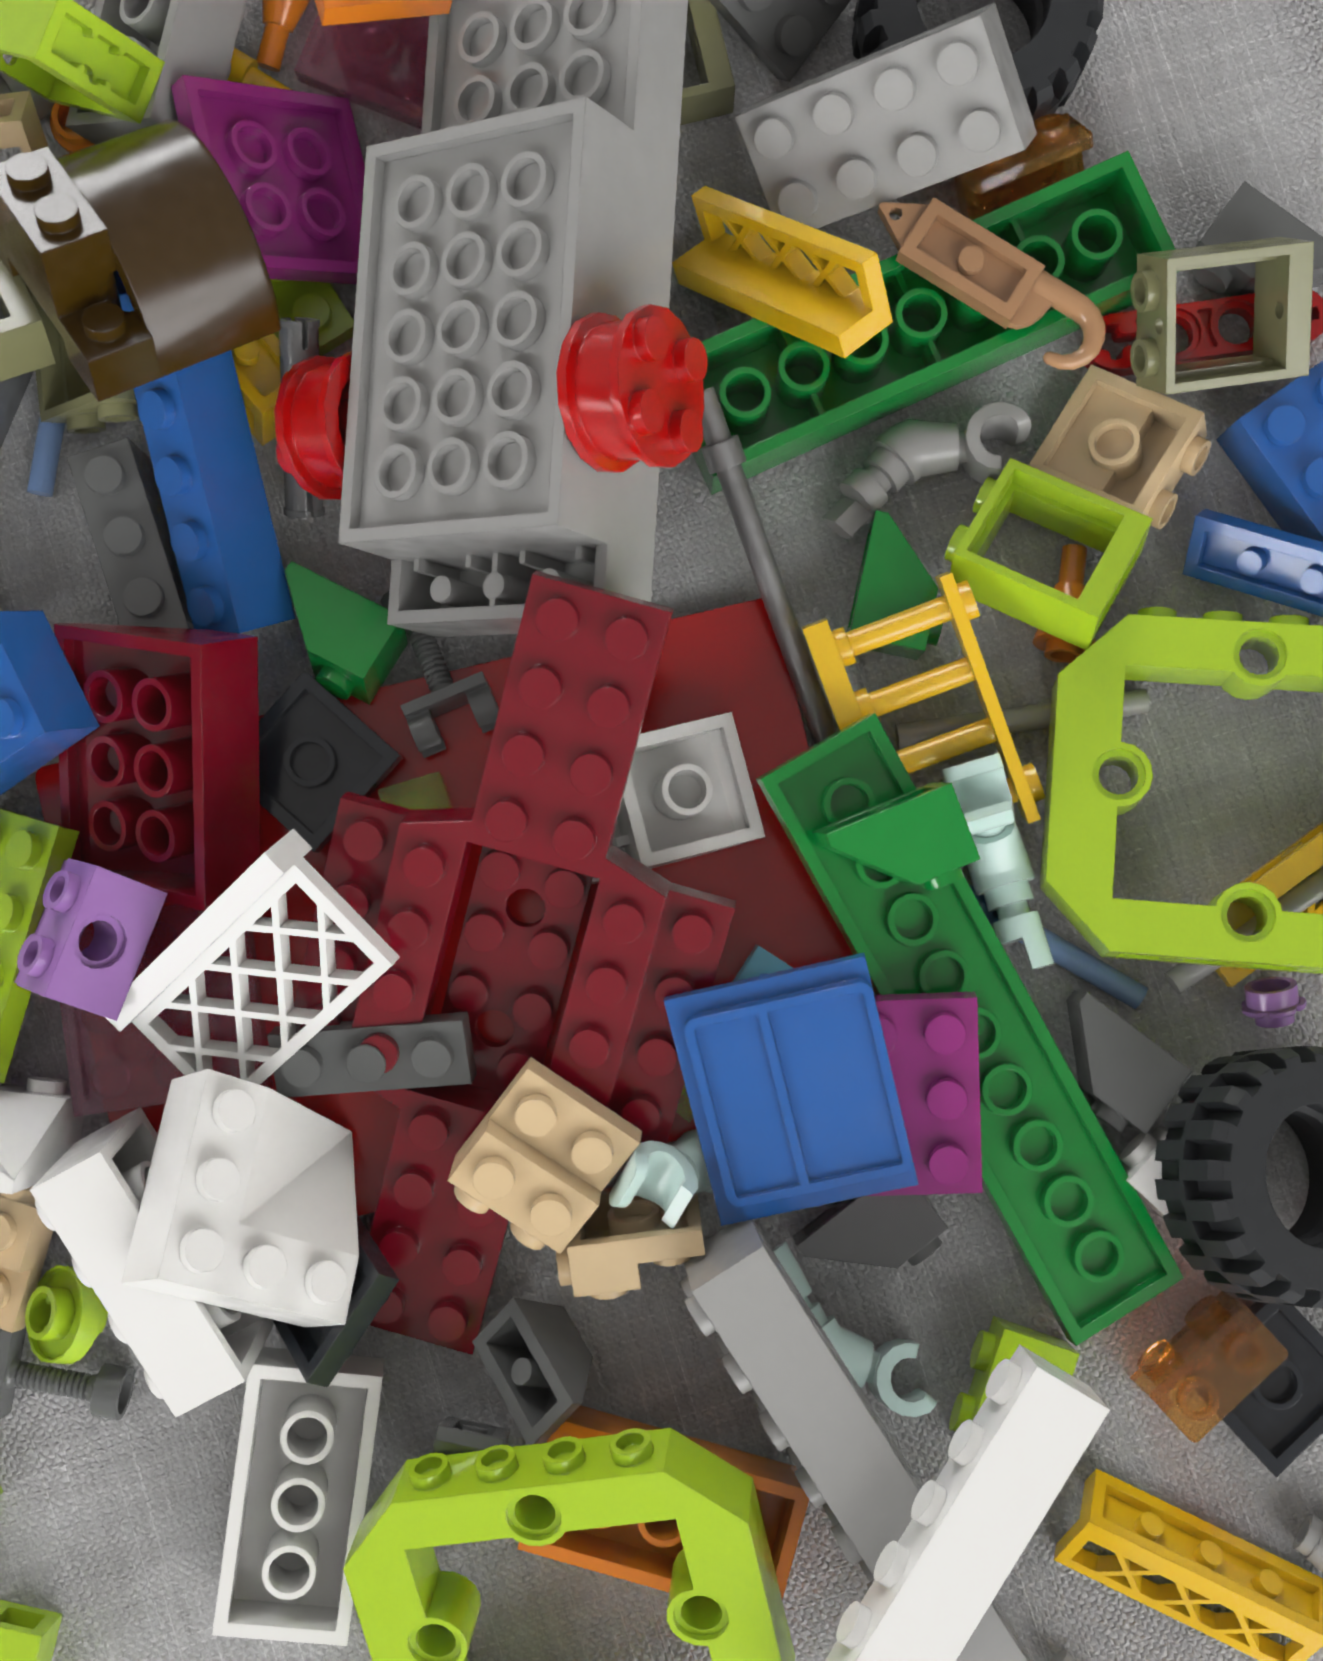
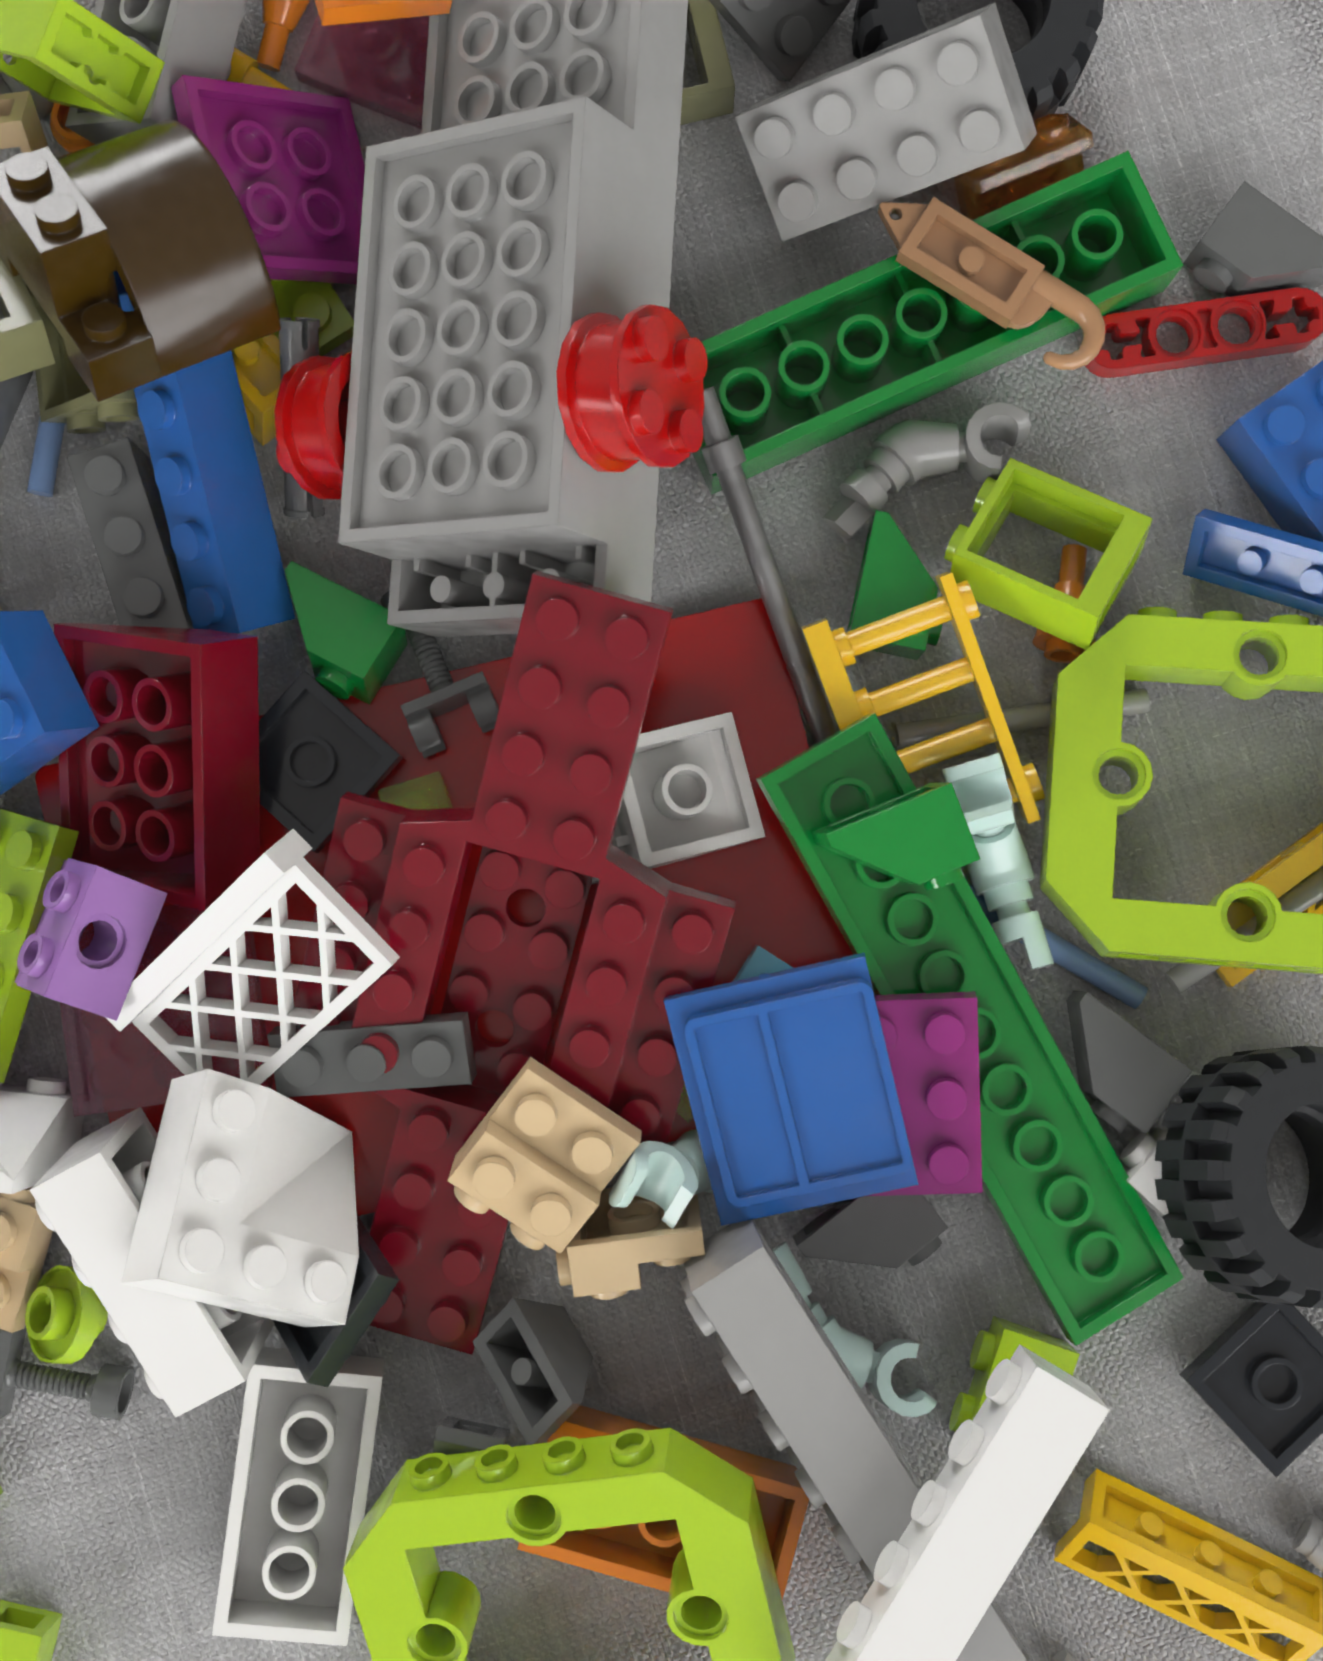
(783, 285): yellow fence -> none
(1125, 444): tan plate -> none
(1208, 1364): clear orange bracket -> none
(1272, 1001): medium lavender plate -> none
(1280, 315): olive window -> none

